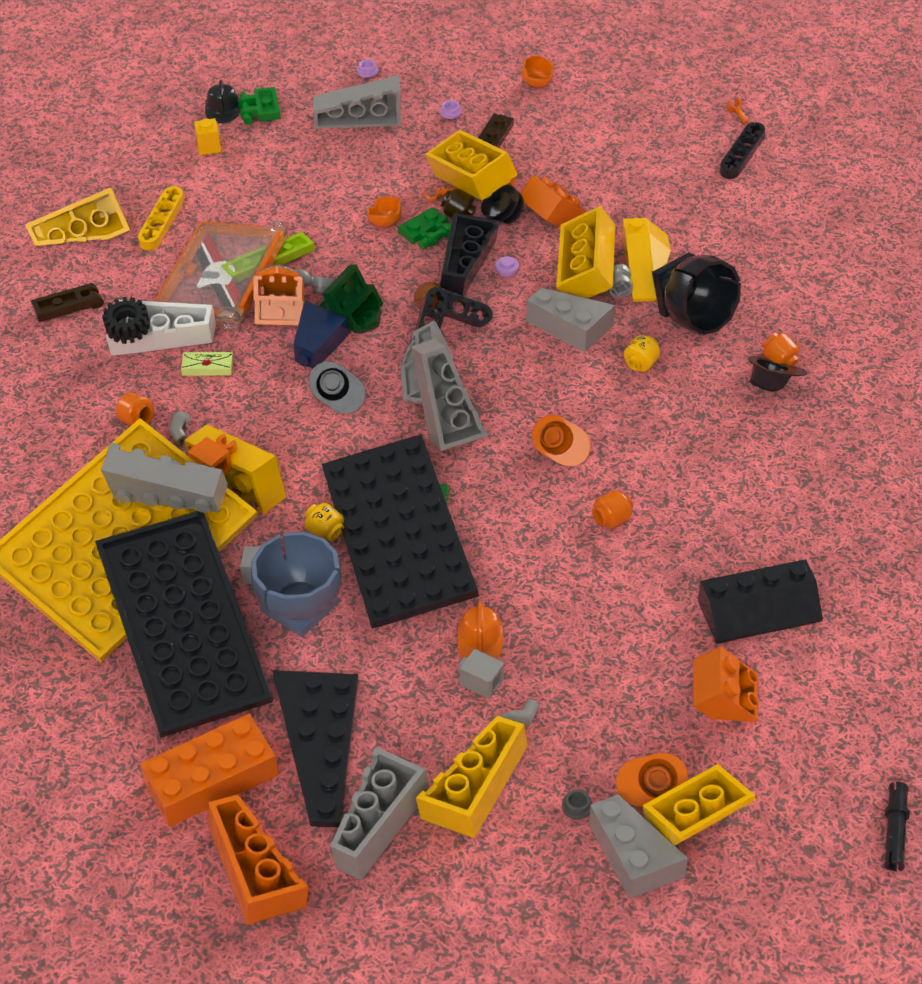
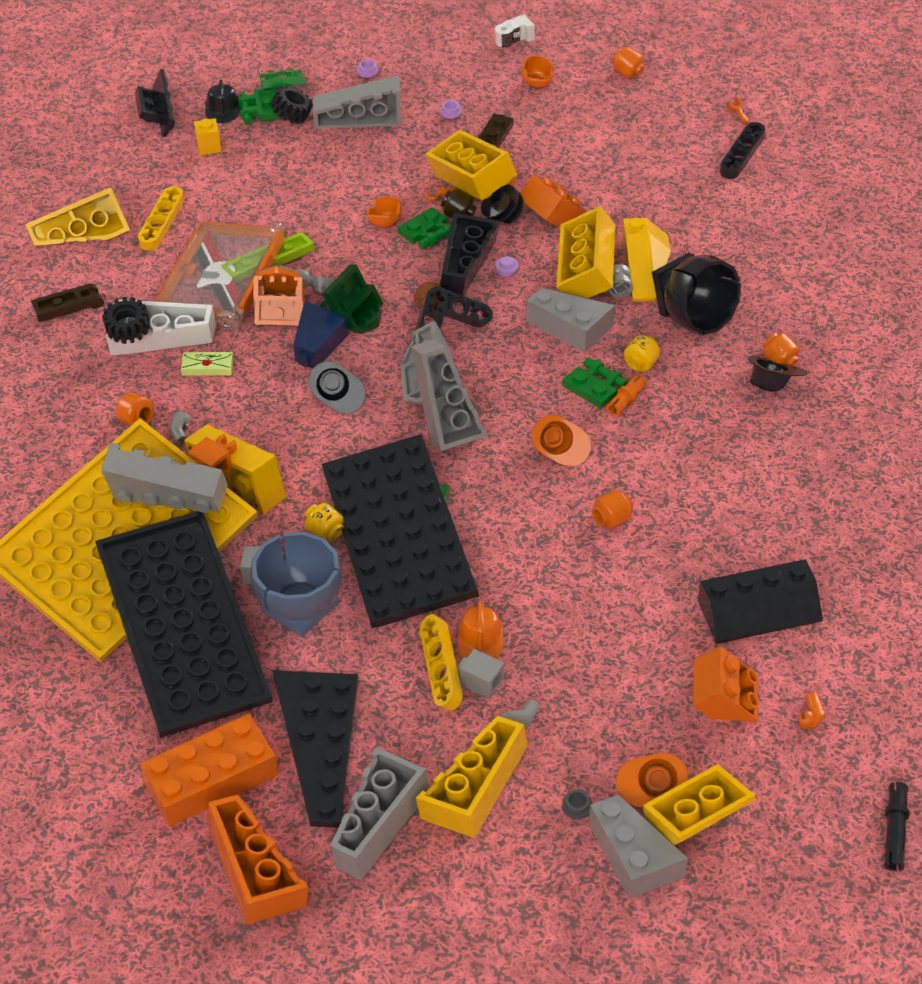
(155, 104): none -> black bracket
(276, 79): none -> green plate
(291, 104): none -> black tyre
(435, 665): none -> yellow beam
(514, 31): none -> white leg
(592, 388): none -> green plate
(626, 395): none -> orange pin
(628, 62): none -> orange head
(814, 714): none -> orange arm

